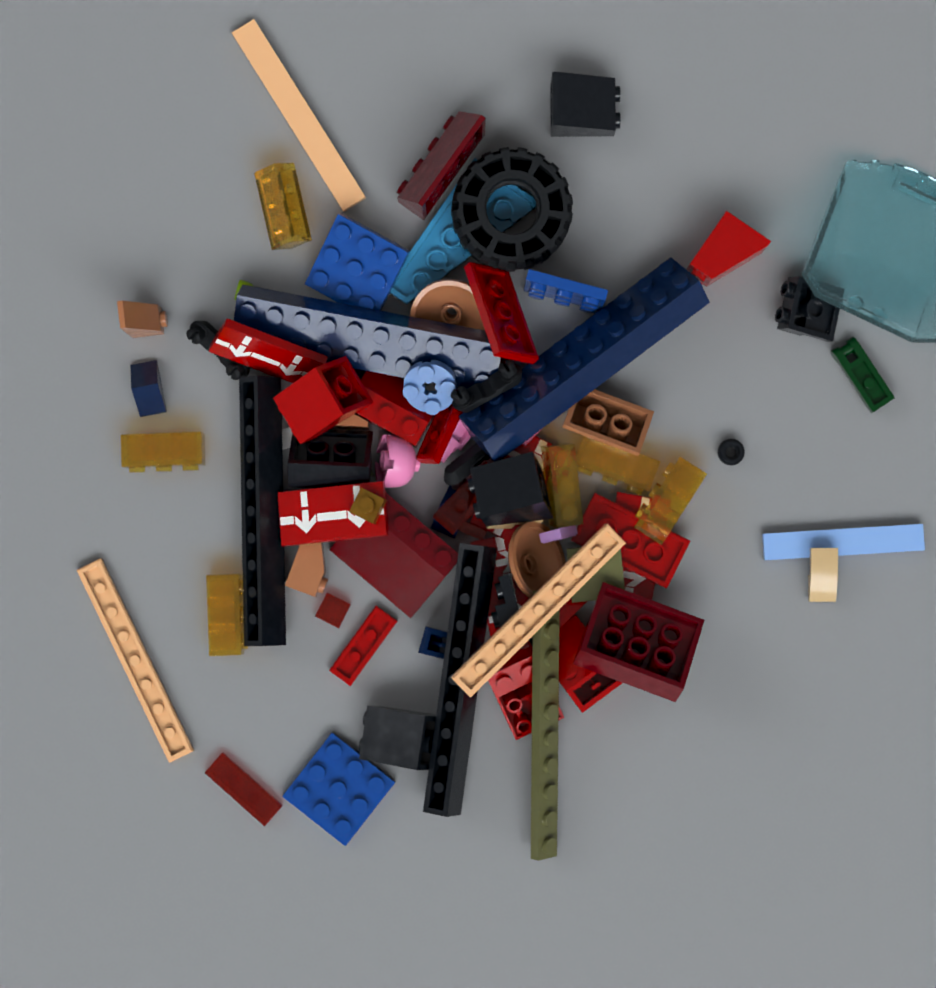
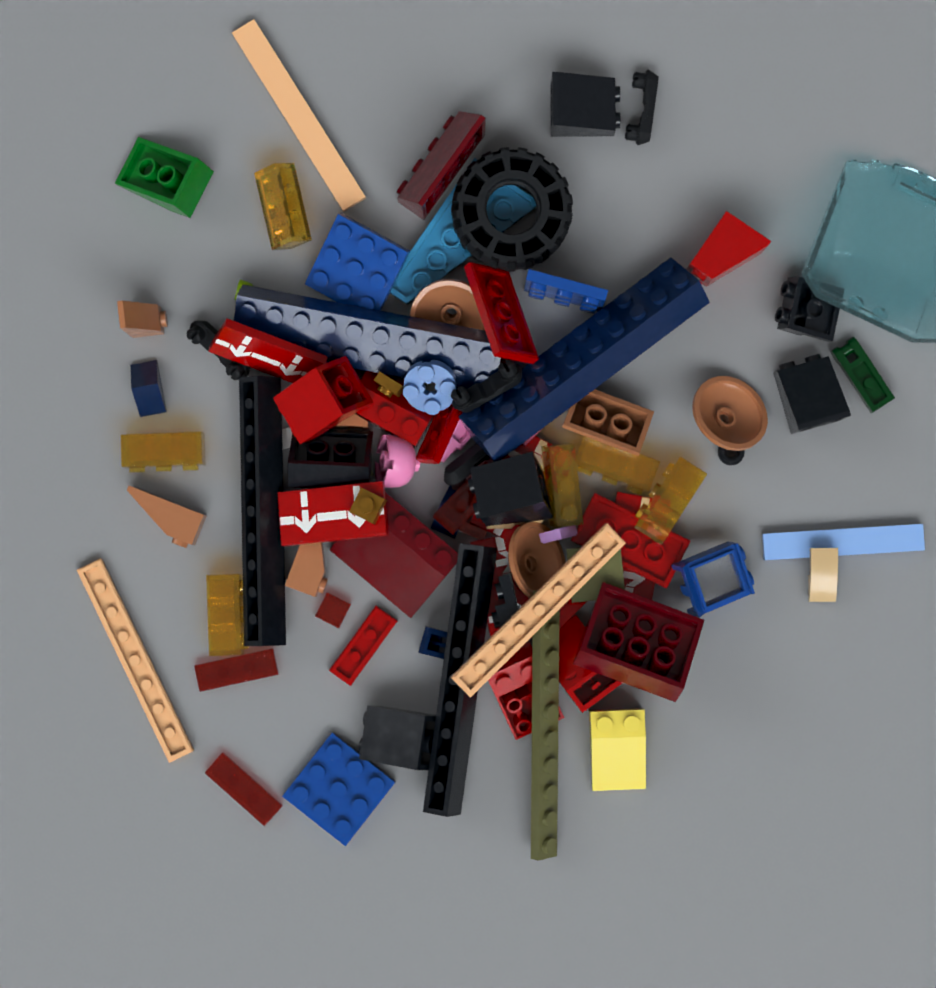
(164, 176): none -> green slope
(172, 518): none -> nougat slope
(236, 669): none -> clear red tile
(387, 385): none -> pearl gold plate
(618, 749): none -> light yellow slope
(642, 132): none -> black piece
(715, 577): none -> blue window
(738, 407): none -> nougat dish
(810, 394): none -> black slope

